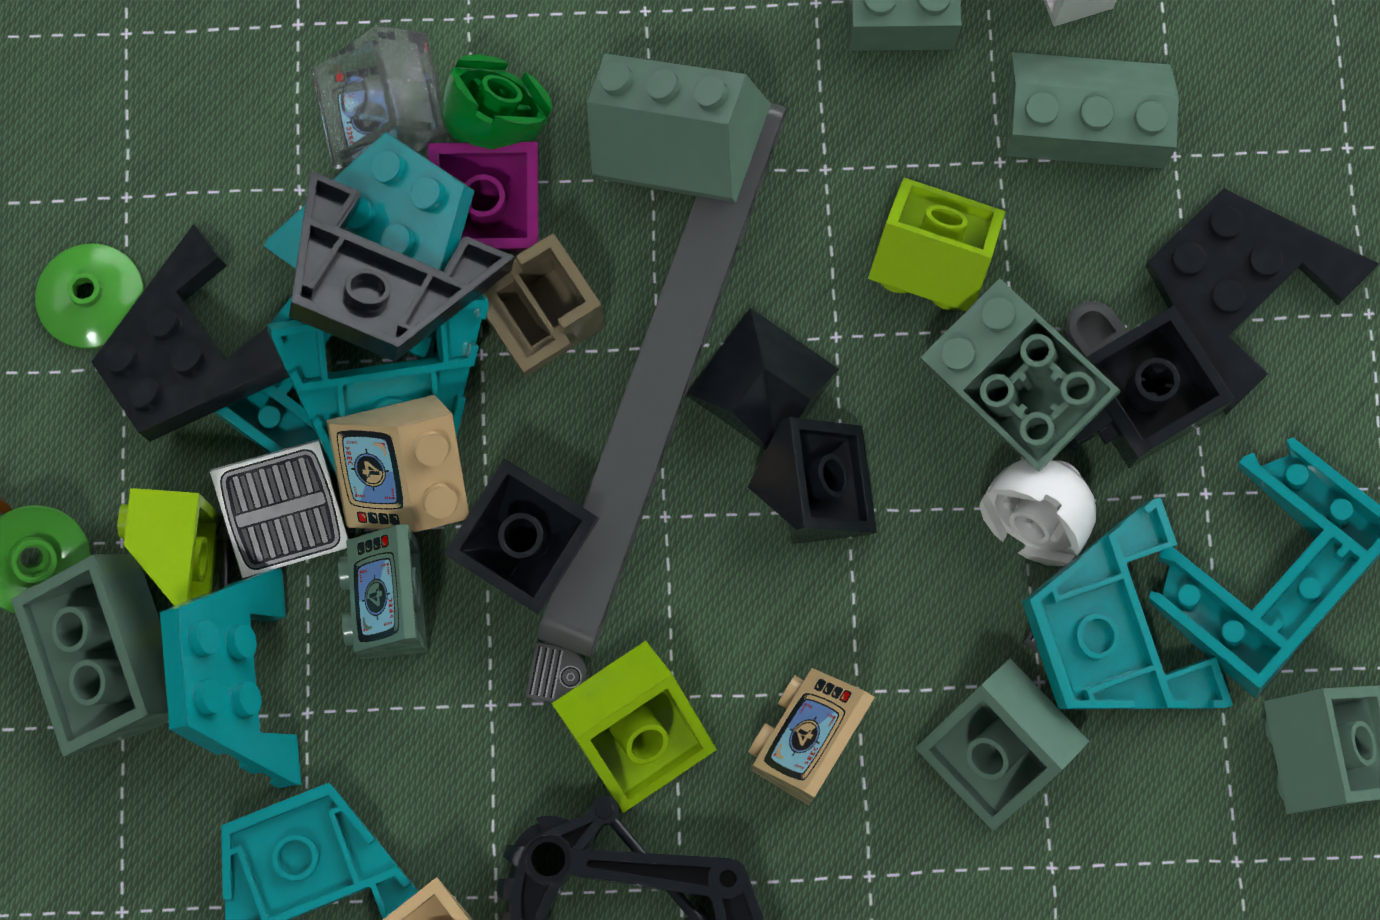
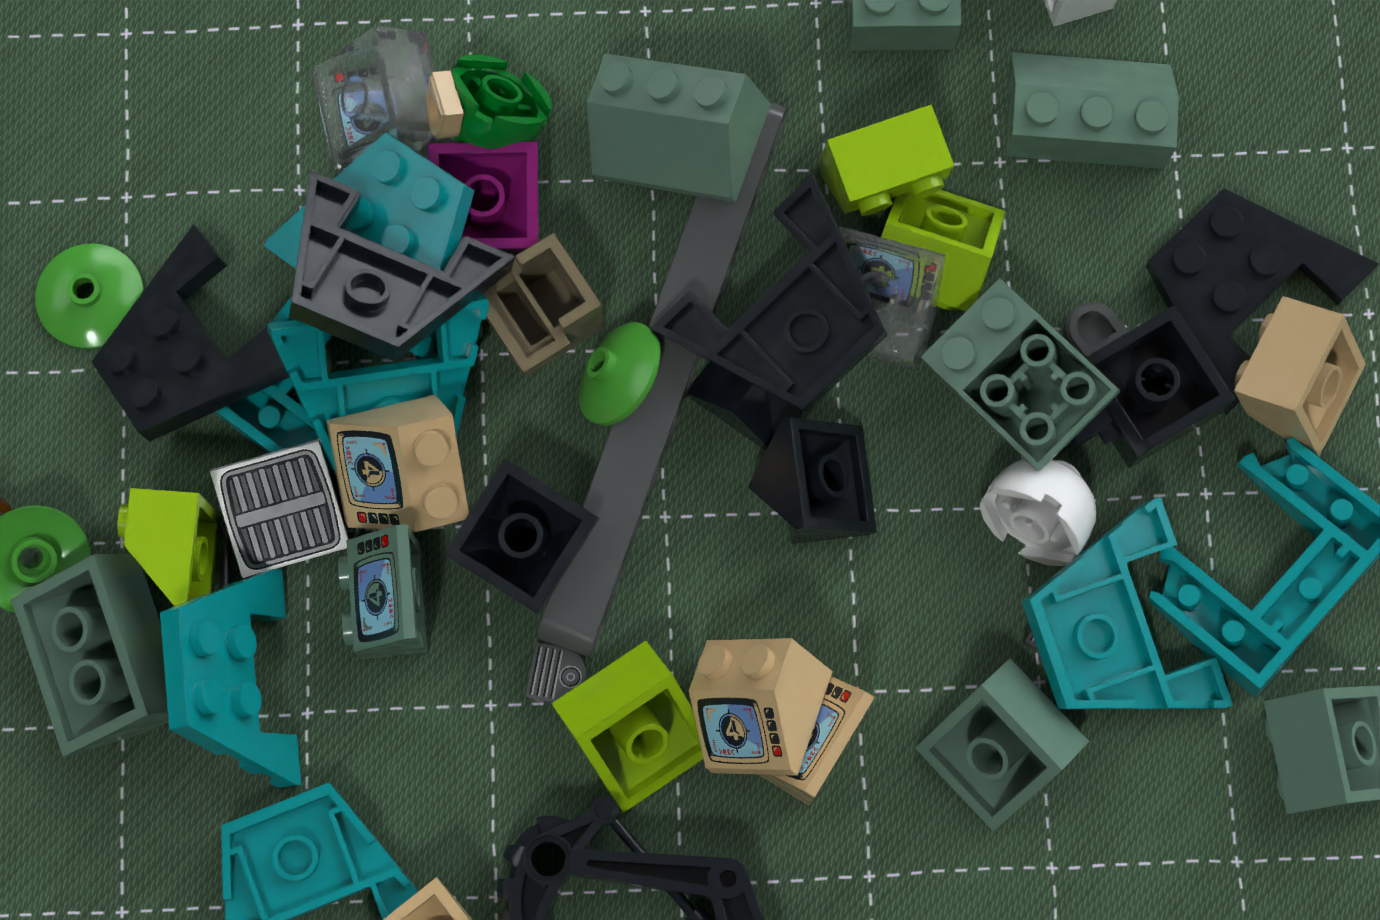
(443, 106): none -> tan tile
(619, 374): none -> bright green dish
(756, 704): none -> tan slope
(804, 327): none -> black wing
(886, 161): none -> lime slope
(904, 289): none -> clear slope
(1300, 372): none -> tan slope

